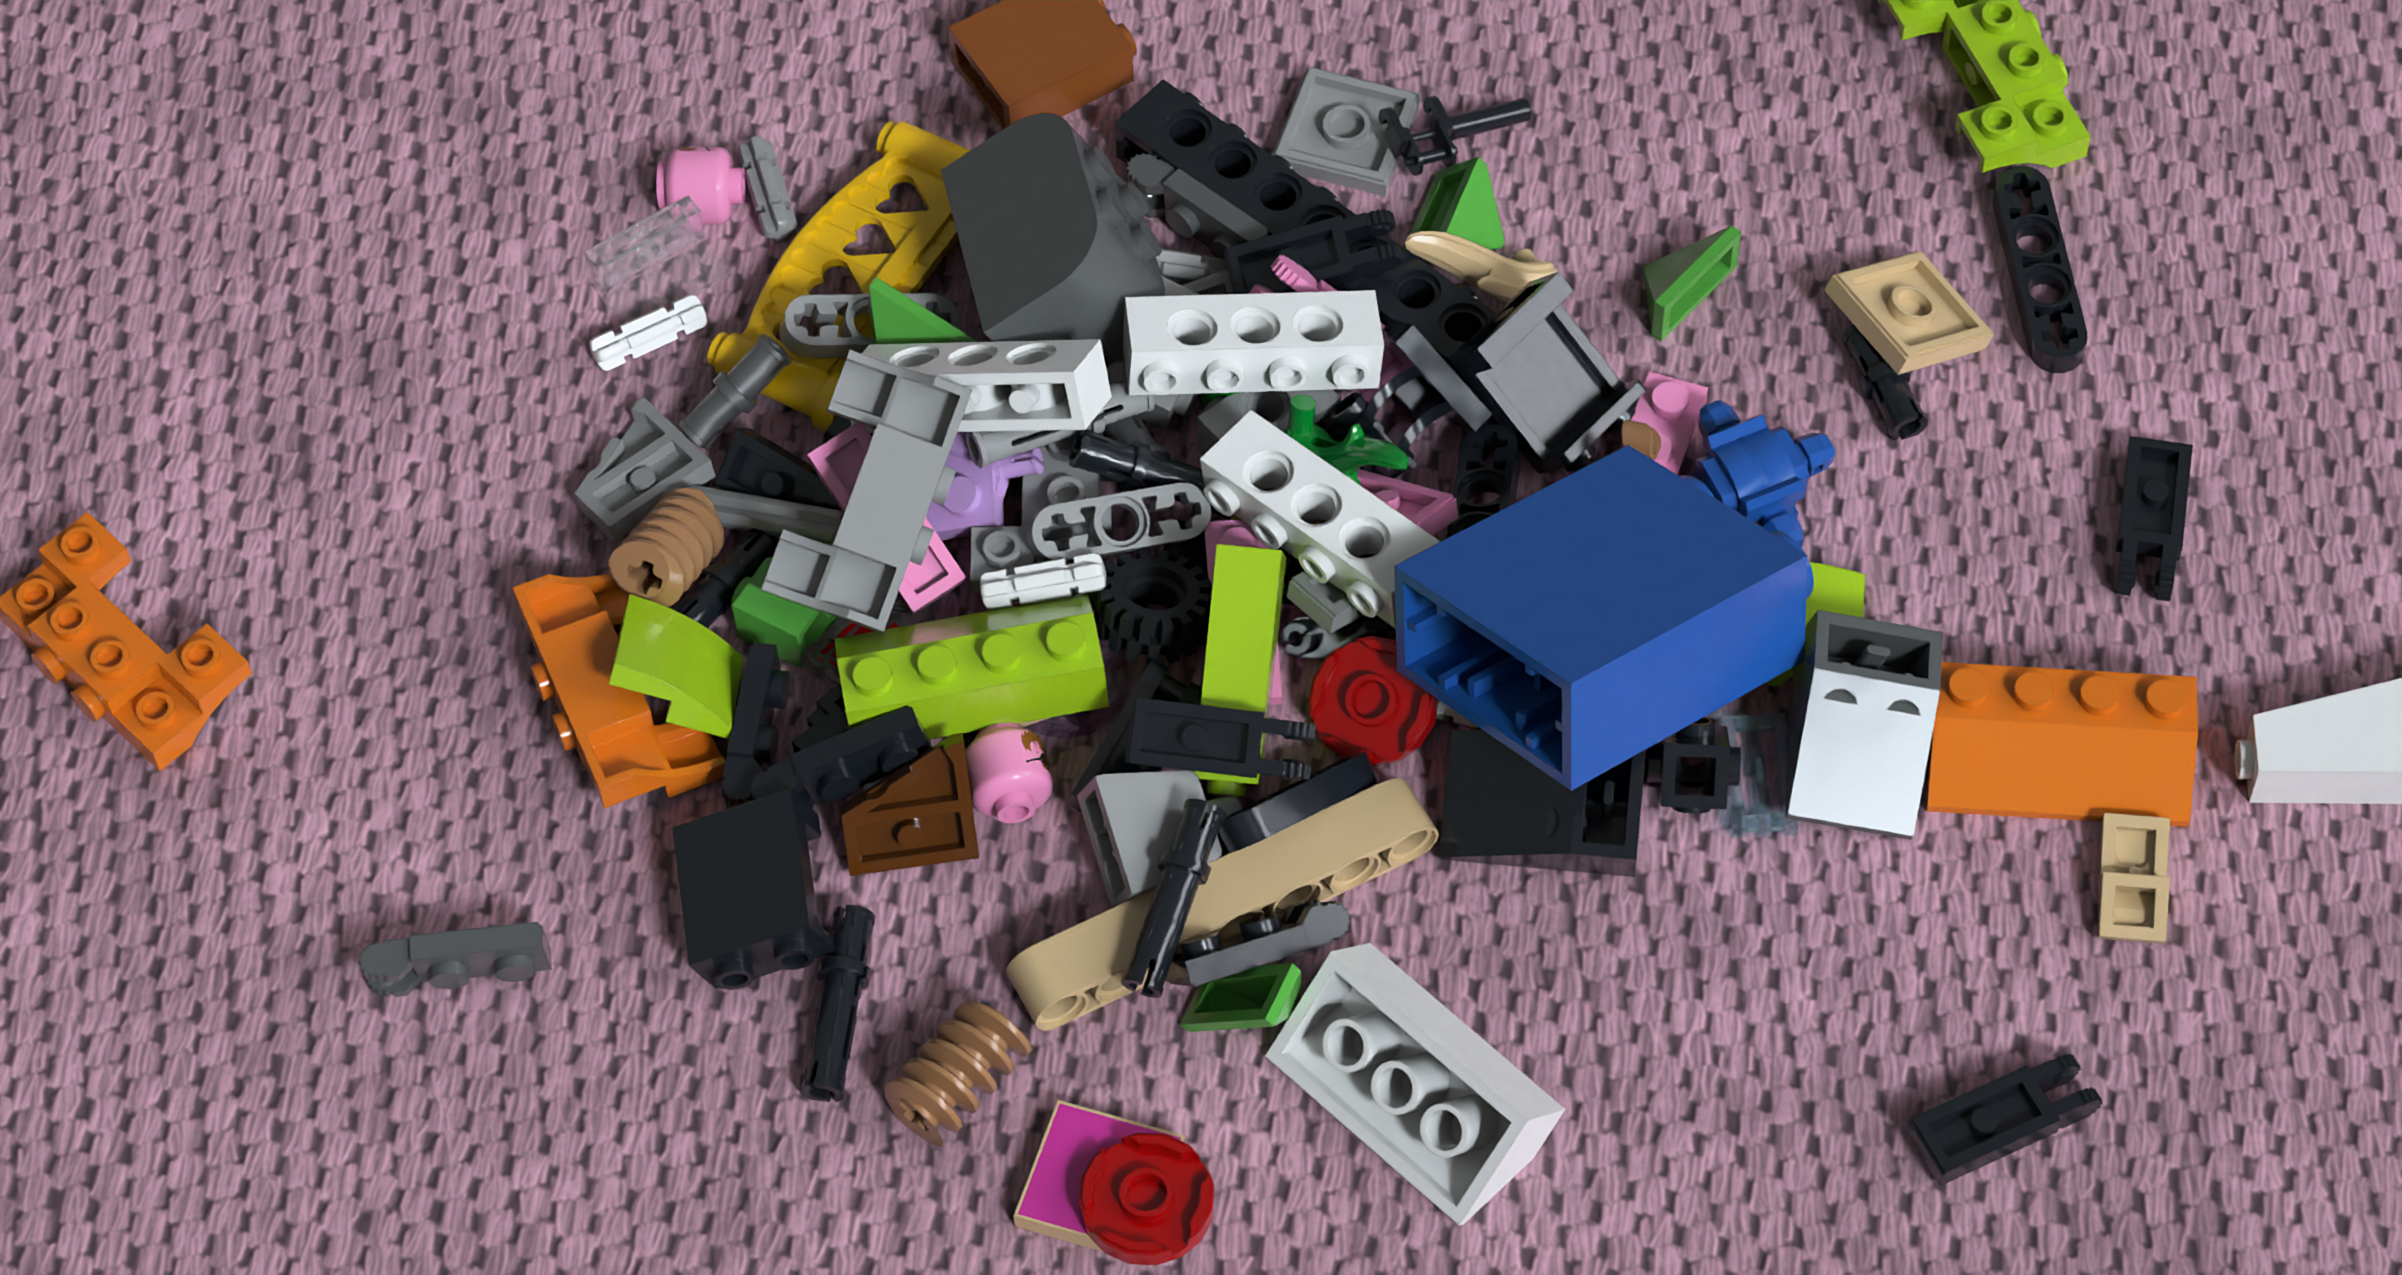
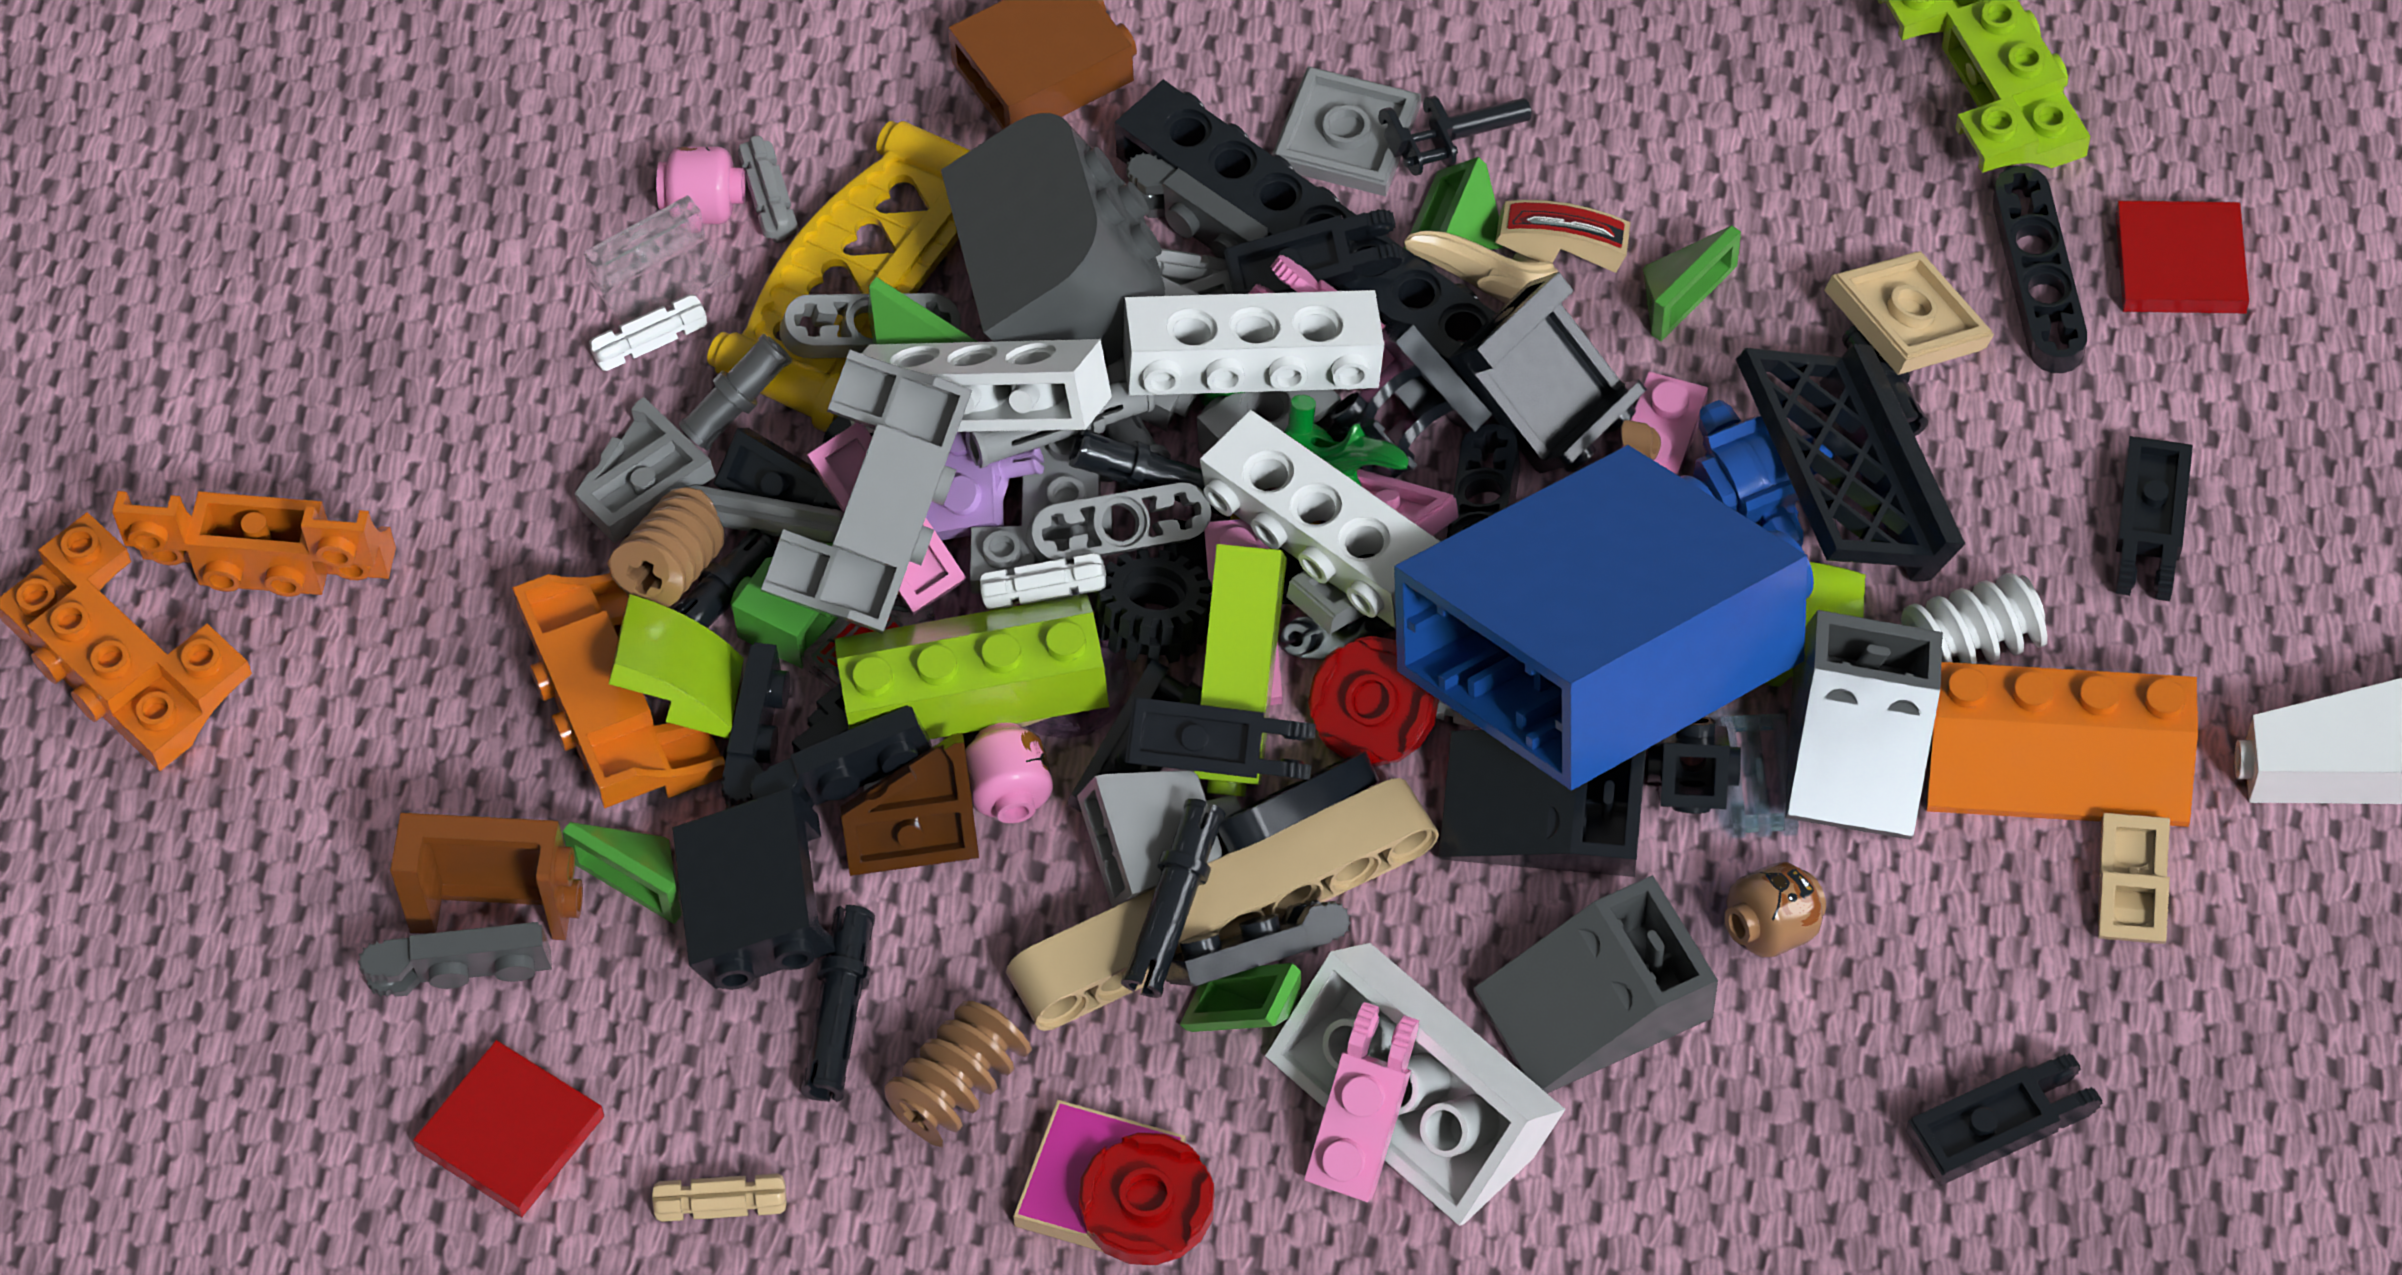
(257, 541): none -> orange bracket
(483, 862): none -> dark orange panel
(508, 1128): none -> red tile
(630, 863): none -> bright green slope
(719, 1197): none -> tan axle
(1362, 1109): none -> bright pink hinge
(1544, 227): none -> slope
(1600, 988): none -> dark grey slope
(1775, 909): none -> medium nougat head
(1873, 442): none -> black fence
(1983, 618): none -> white piece
(2182, 257): none -> red tile

